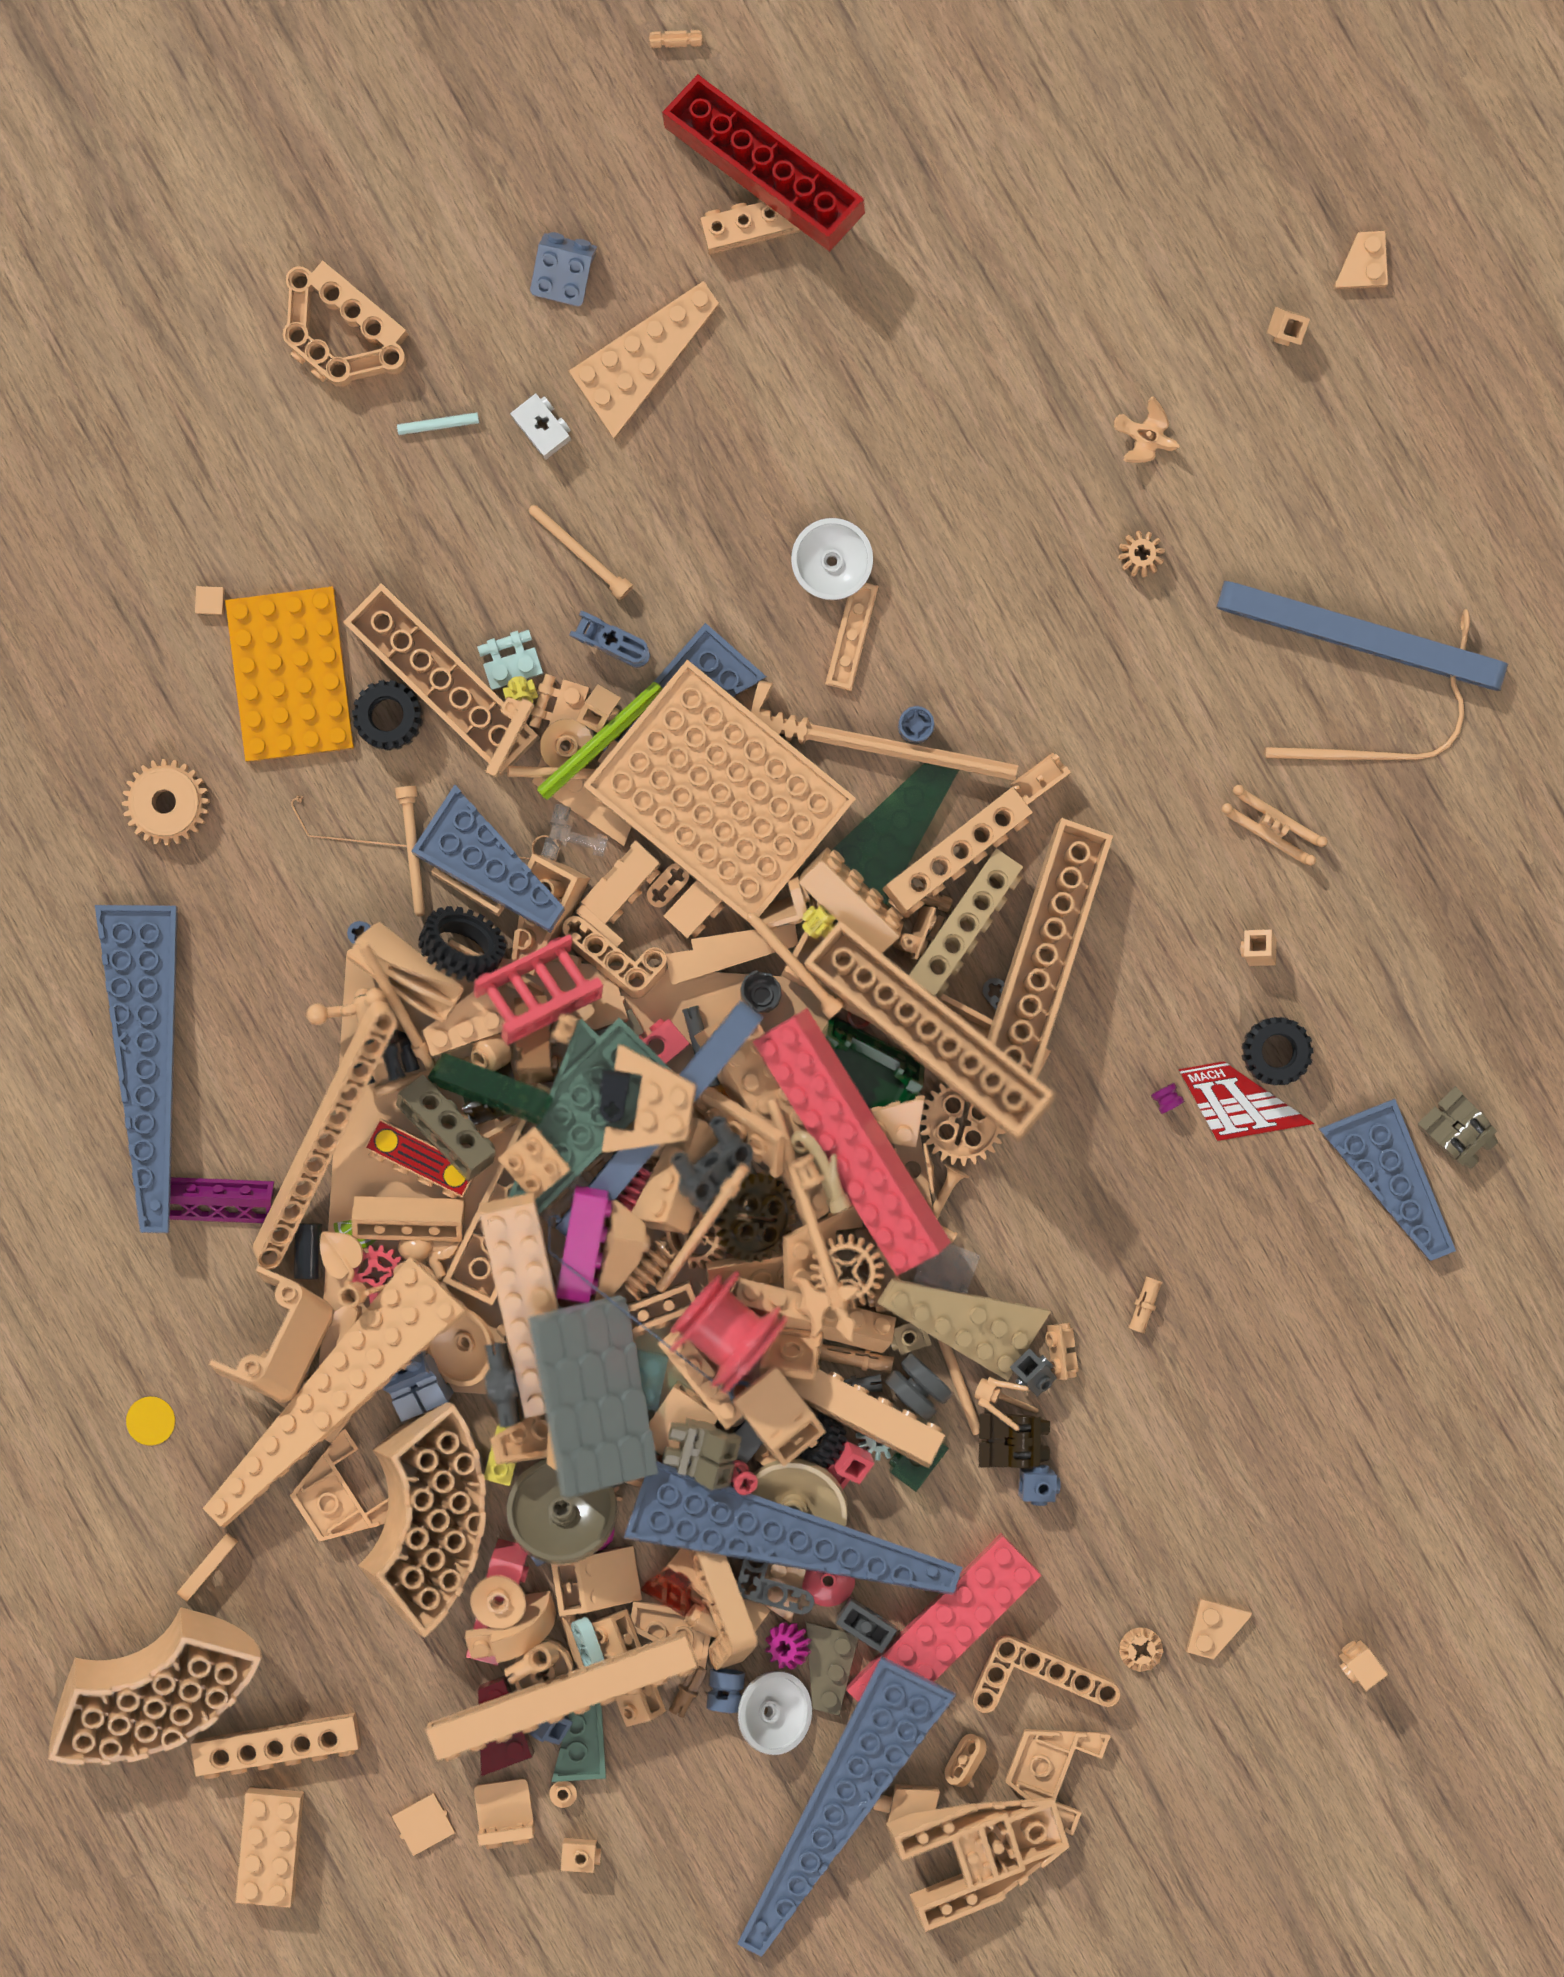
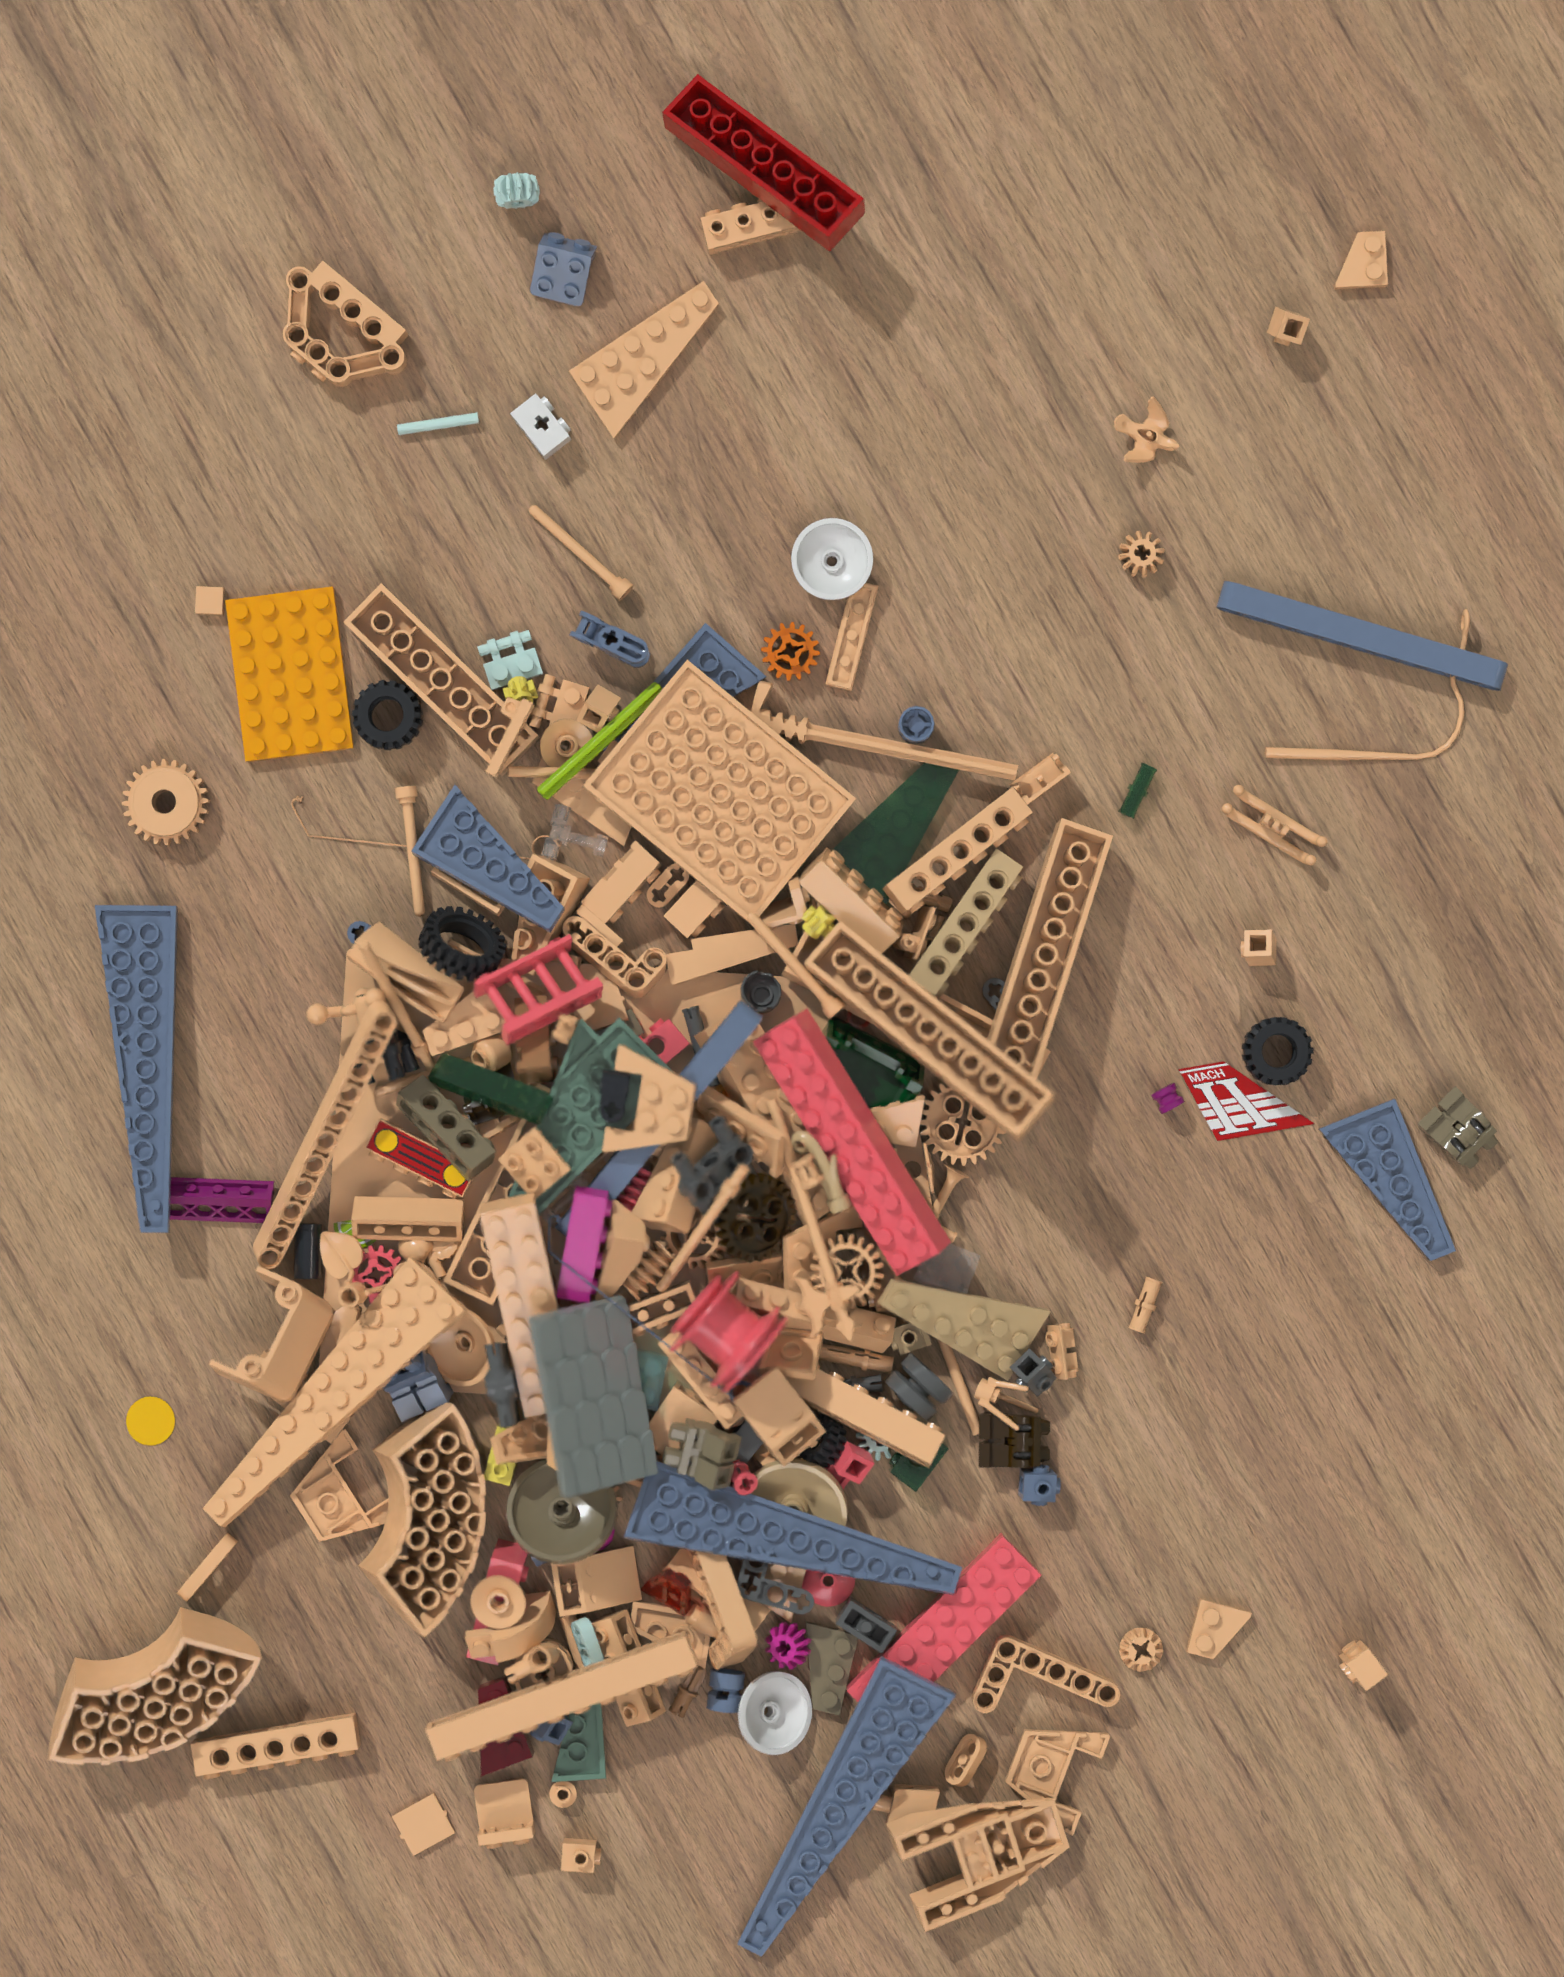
(269, 1847): light nougat brick -> none
(516, 190): none -> light aqua gear
(675, 39): light nougat axle -> none
(778, 656): none -> orange gear
(1137, 790): none -> clear green pin

